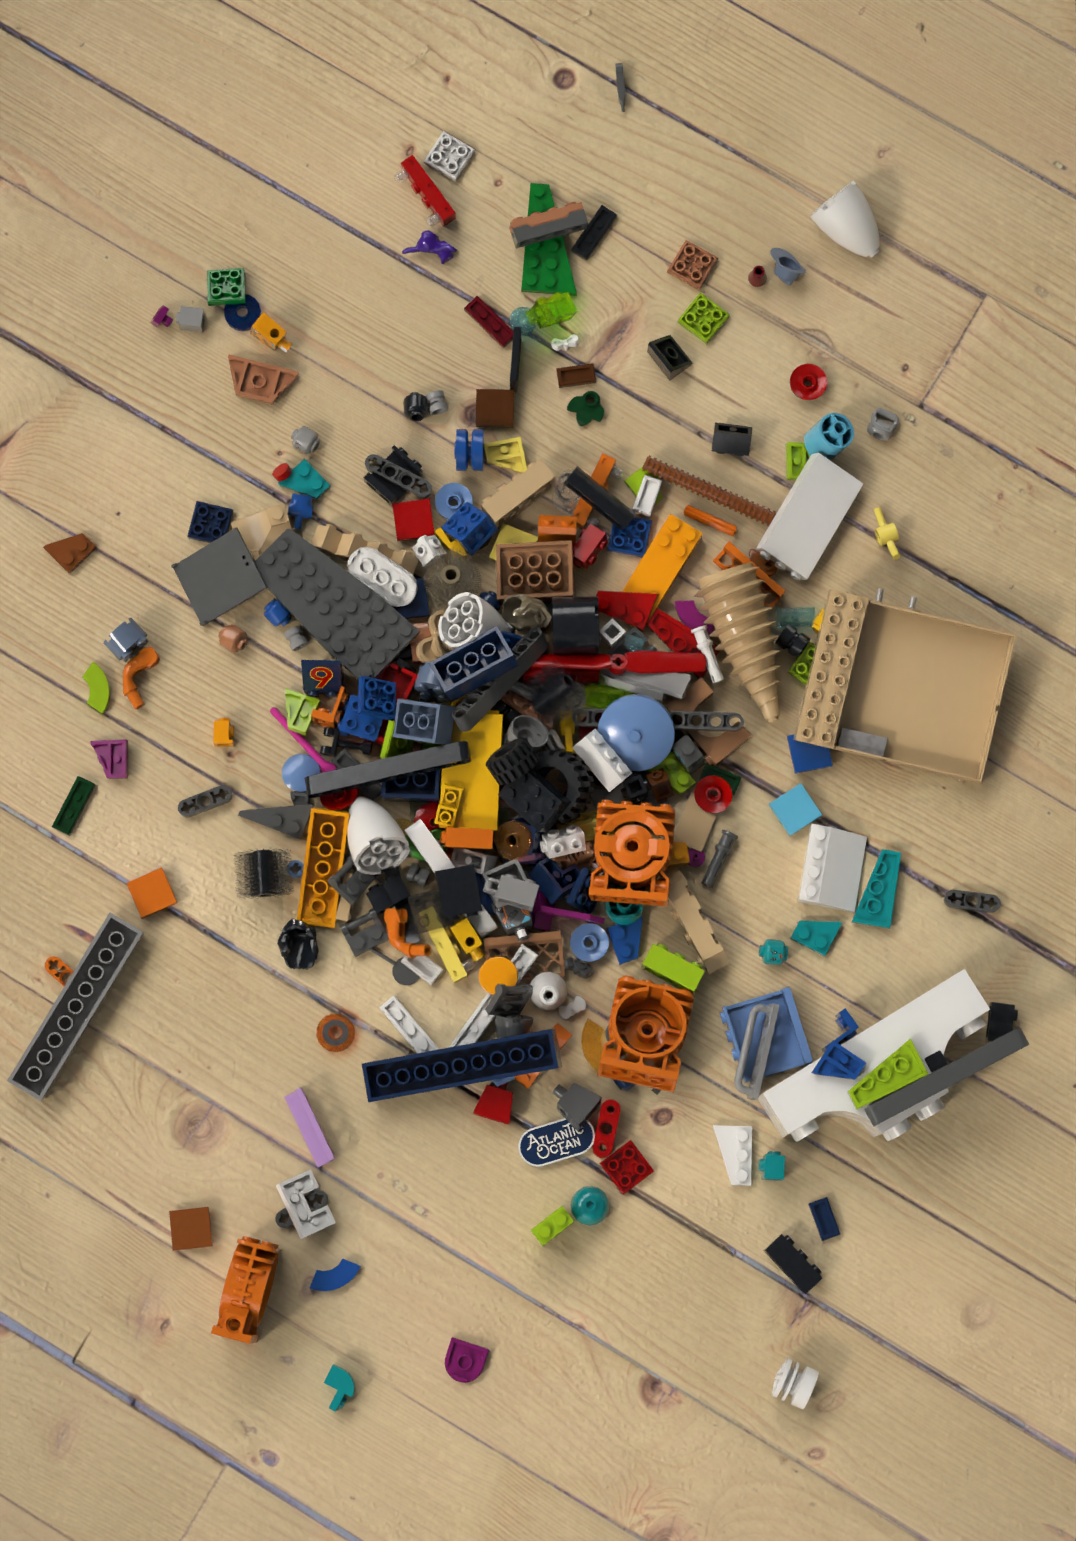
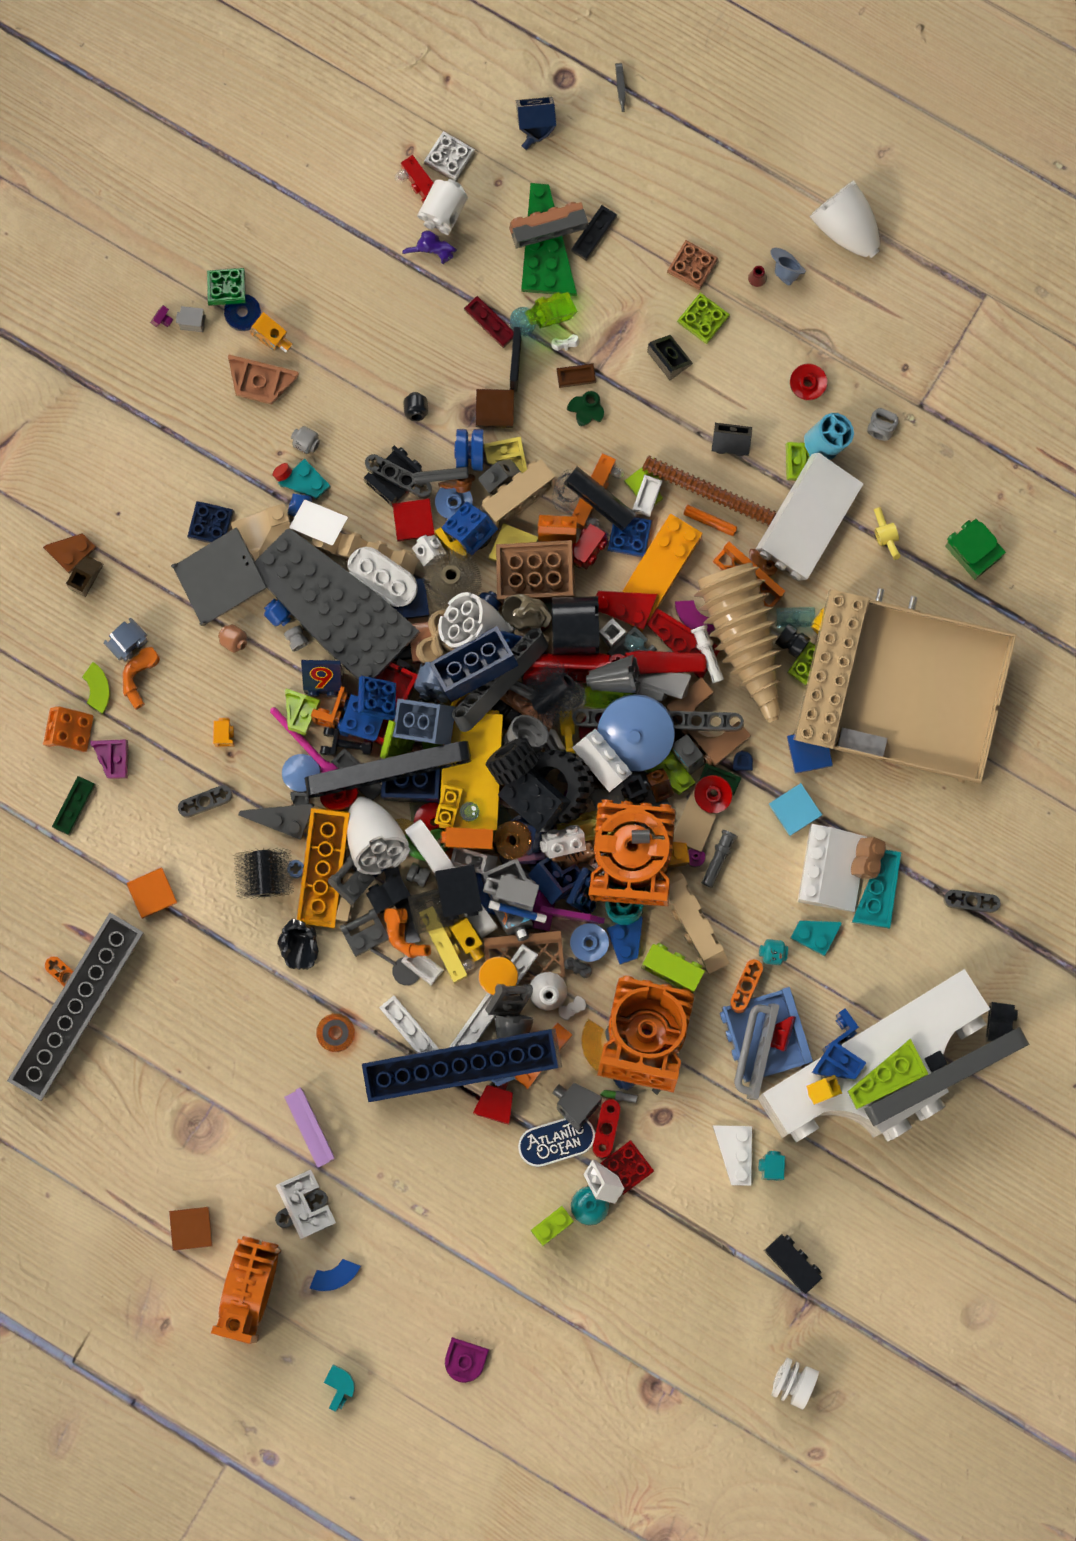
(68, 729): none -> orange bracket
(84, 575): none -> dark brown slope
(318, 522): none -> white sticker
(436, 402): light grey wheel -> none
(440, 475): none -> dark grey axle
(443, 205): none -> white cylinder
(461, 485): none -> dark orange plate
(469, 811): none -> clear light blue tile
(497, 475): none -> dark grey torso
(517, 911): none -> blue bar
(536, 118): none -> dark blue piece
(603, 1182): none -> white slope
(616, 676): none -> dark grey cone
(619, 1096): none -> light grey piece
(640, 836): none -> dark grey hinge
(743, 761): none -> dark blue tile
(747, 971): none -> orange beam
(782, 1033): none -> red tile
(824, 1089): none -> yellow brick
(824, 1219): dark blue tile -> none
(868, 857): none -> medium nougat brick
(975, 548): none -> green brick

